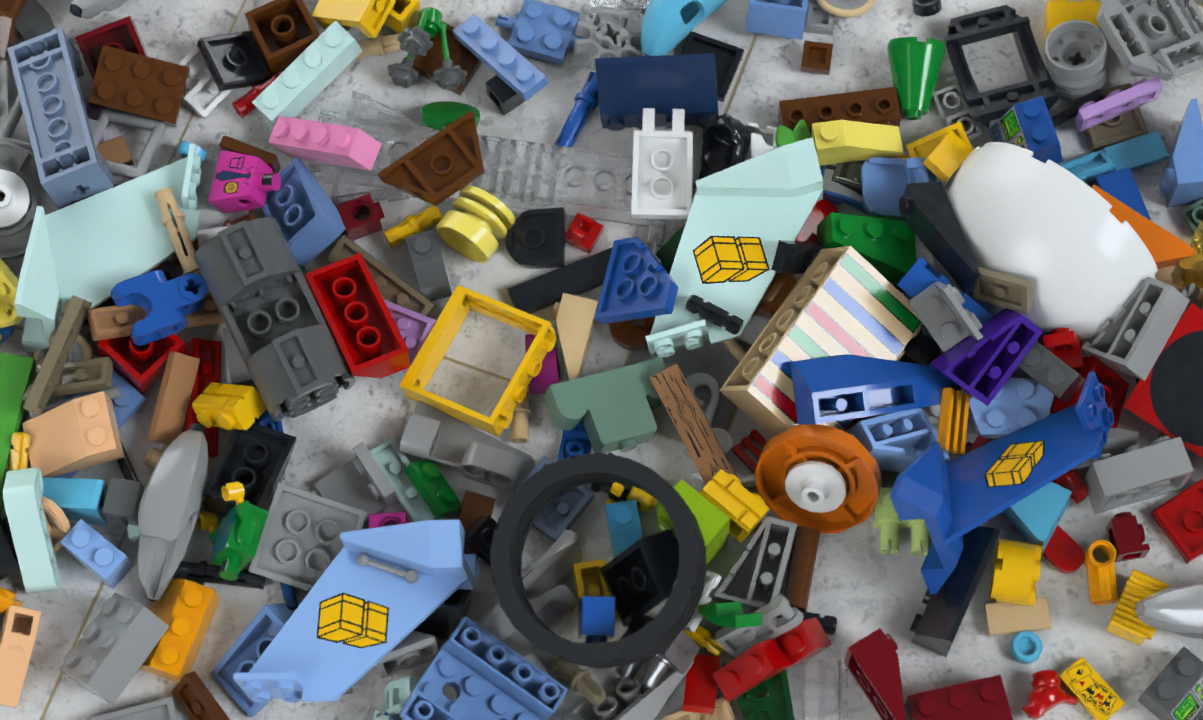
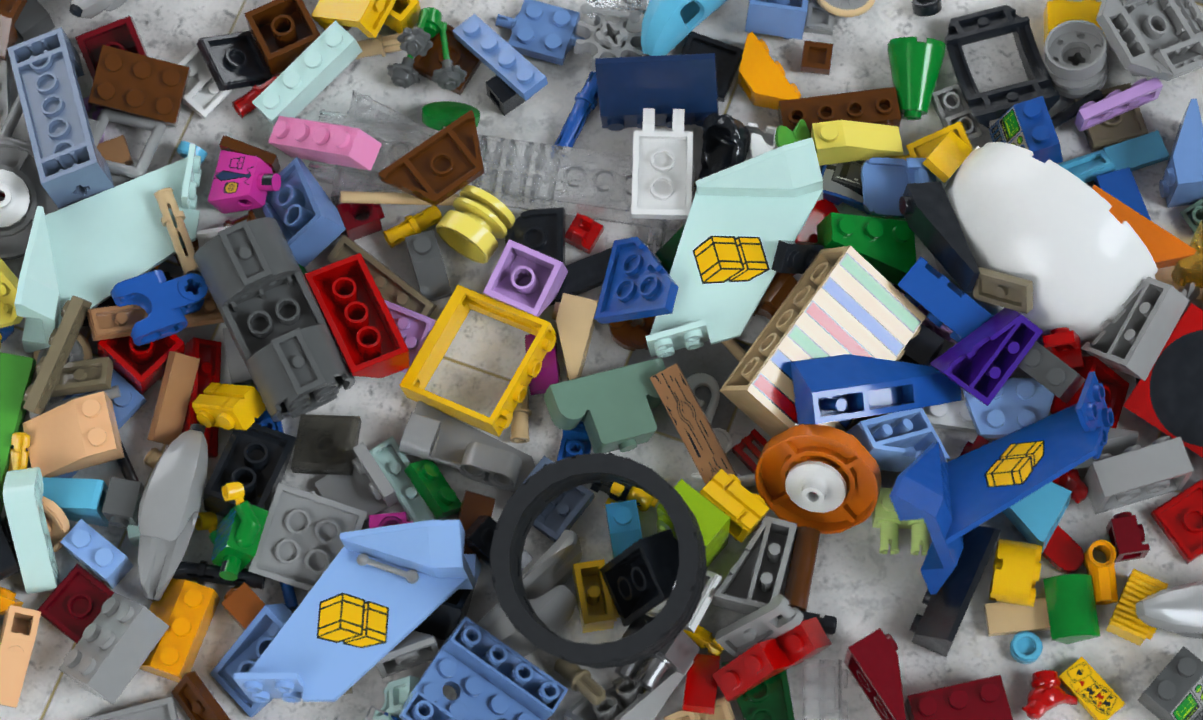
(75, 603): none -> dark red plate
(242, 604): none -> dark orange brick
(326, 444): none -> clear smoke plate
(387, 198): none -> tan bar
(526, 279): none -> lavender slope
(596, 619): blue brick -> none
(714, 314): black axle -> none
(729, 615): green slope -> none
(762, 77): none -> light orange slope
(944, 316): light grey bracket -> none
(953, 421): light orange tile -> none
(1071, 608): none -> green brick

